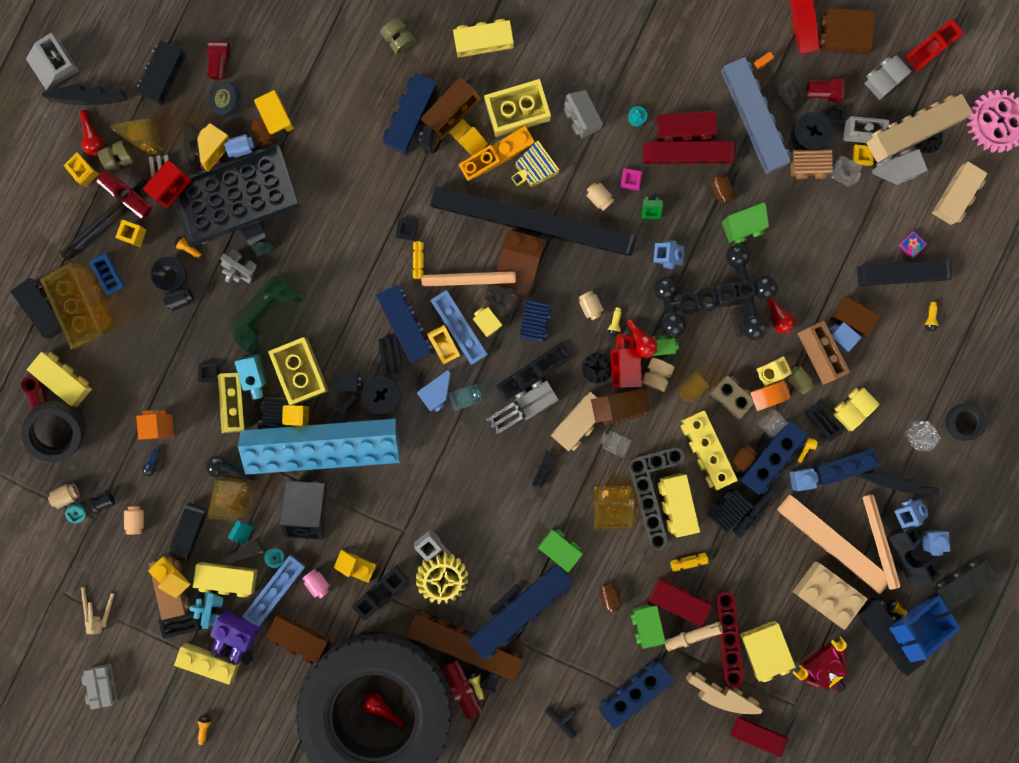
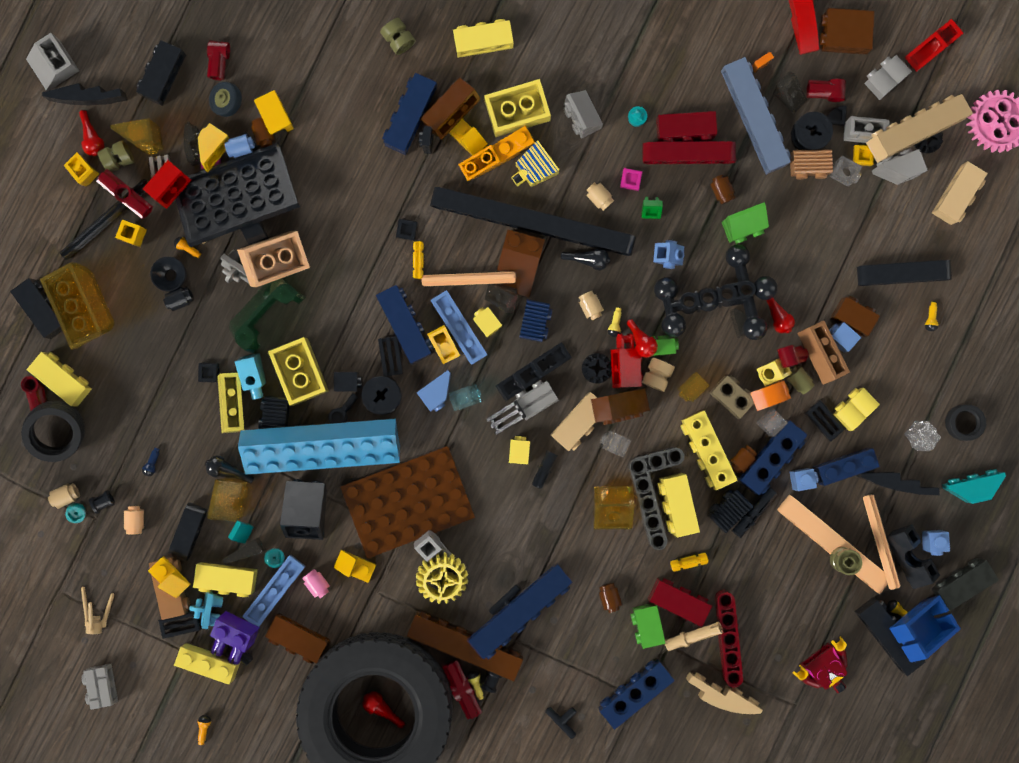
(93, 263): blue slope -> none
(155, 425): orange brick -> none
(273, 258): none -> light nougat brick
(296, 415): yellow slope -> none
(380, 592): black arch -> none
(407, 502): none -> reddish brown plate
(519, 450): none -> light yellow brick
(560, 550): bright green brick -> none
(597, 259): none -> black piece
(759, 736): dark red beam -> none
(767, 651): light yellow brick -> none
(792, 355): none -> dark red piece
(809, 444): yellow hand -> none
(830, 595): tan brick -> none
(846, 561): none -> olive wheel
(911, 513): medium blue brick -> none
(912, 244): tile -> none
(976, 487): none -> teal slope

